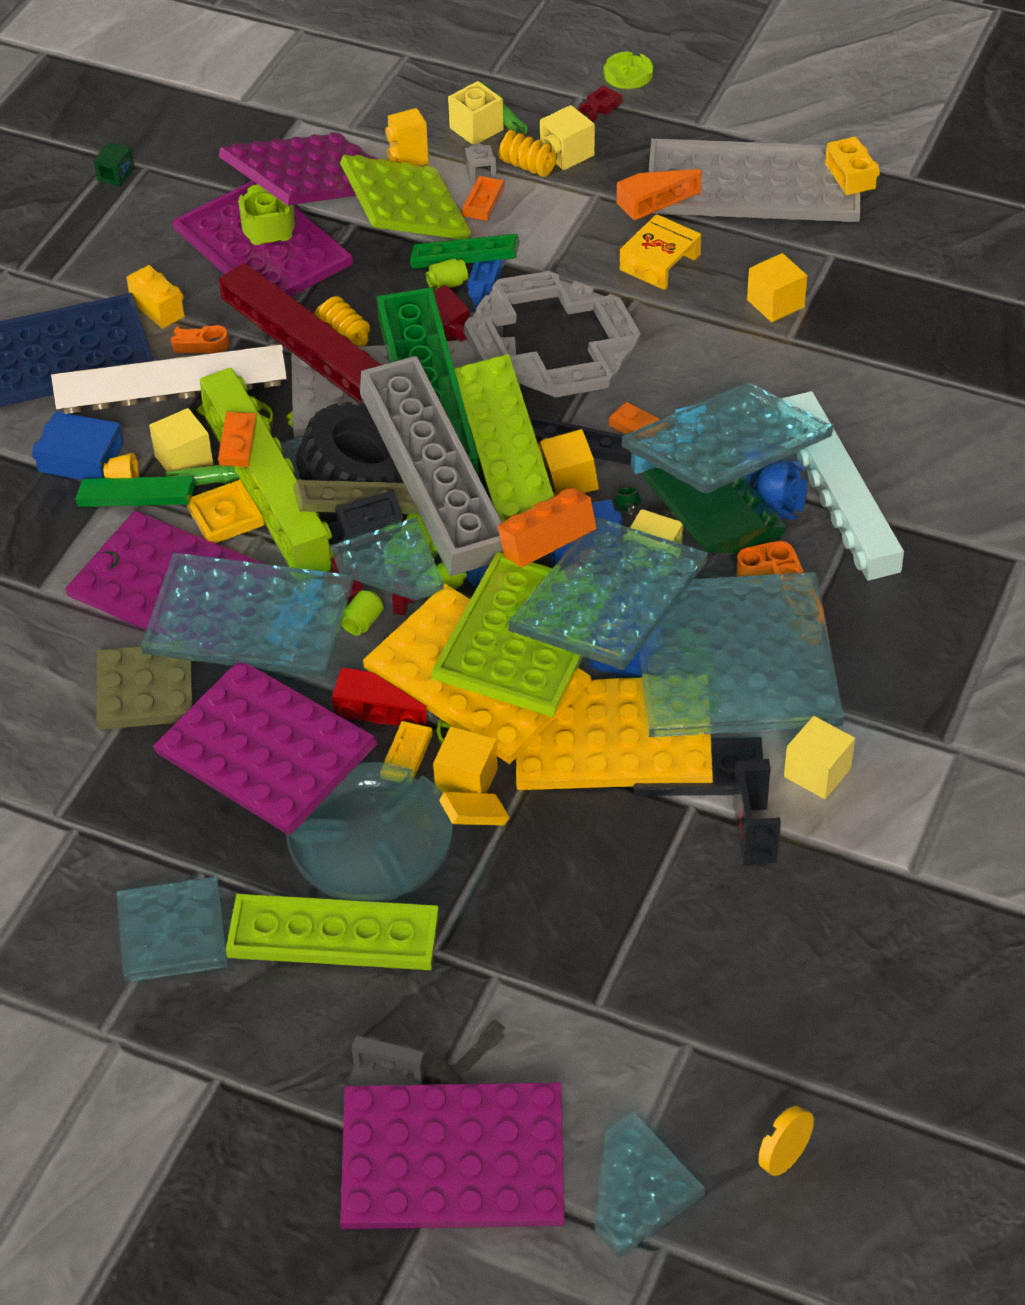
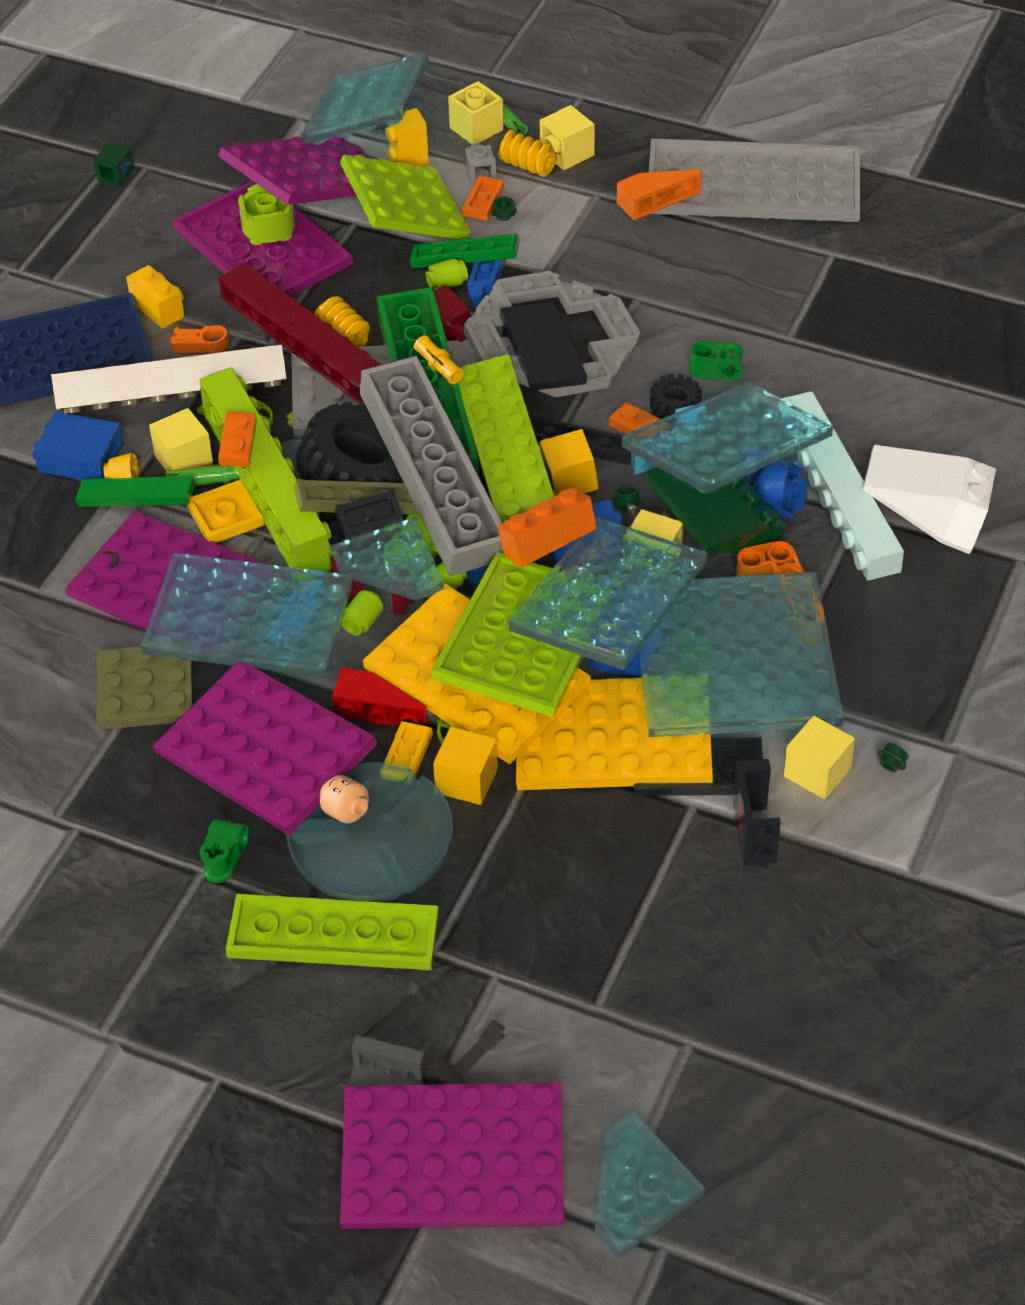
(171, 929): clear light blue plate -> none
(223, 849): none -> green piece
(344, 799): none -> light nougat head
(365, 99): none -> clear light blue plate
(428, 350): none -> yellow pin
(474, 808): yellow tile -> none
(503, 208): none -> dark green plate
(543, 346): none -> black tile
(600, 101): dark red plate -> none
(628, 70): lime tile -> none
(658, 249): yellow panel -> none
(673, 388): none -> black tyre
(713, 360): none -> green piece
(777, 287): yellow head -> none
(788, 1141): yellow tile -> none
(851, 165): yellow brick -> none
(893, 757): none -> dark green plate
(933, 491): none -> white wedge

